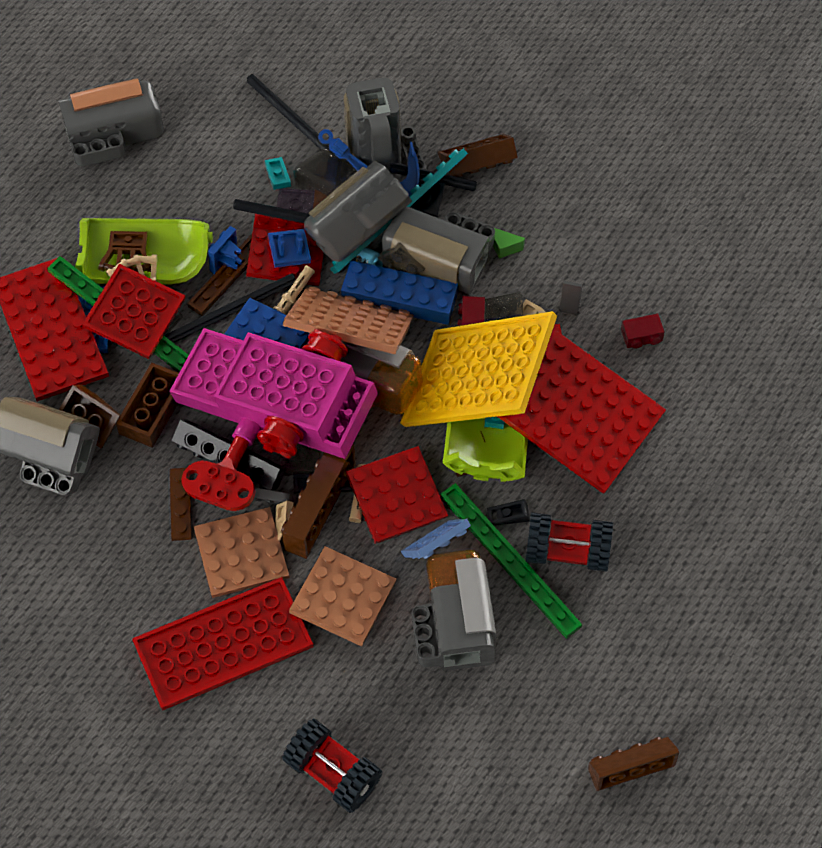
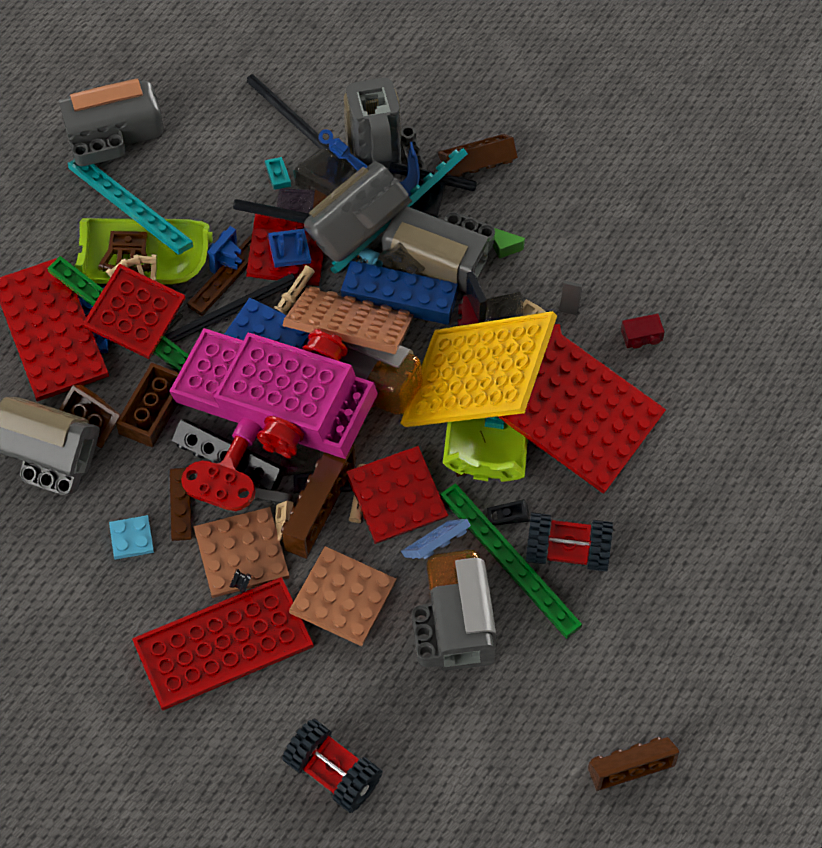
(131, 537): none -> medium azure plate
(133, 207): none -> teal plate
(240, 581): none -> black wheel
(476, 296): none -> black tile

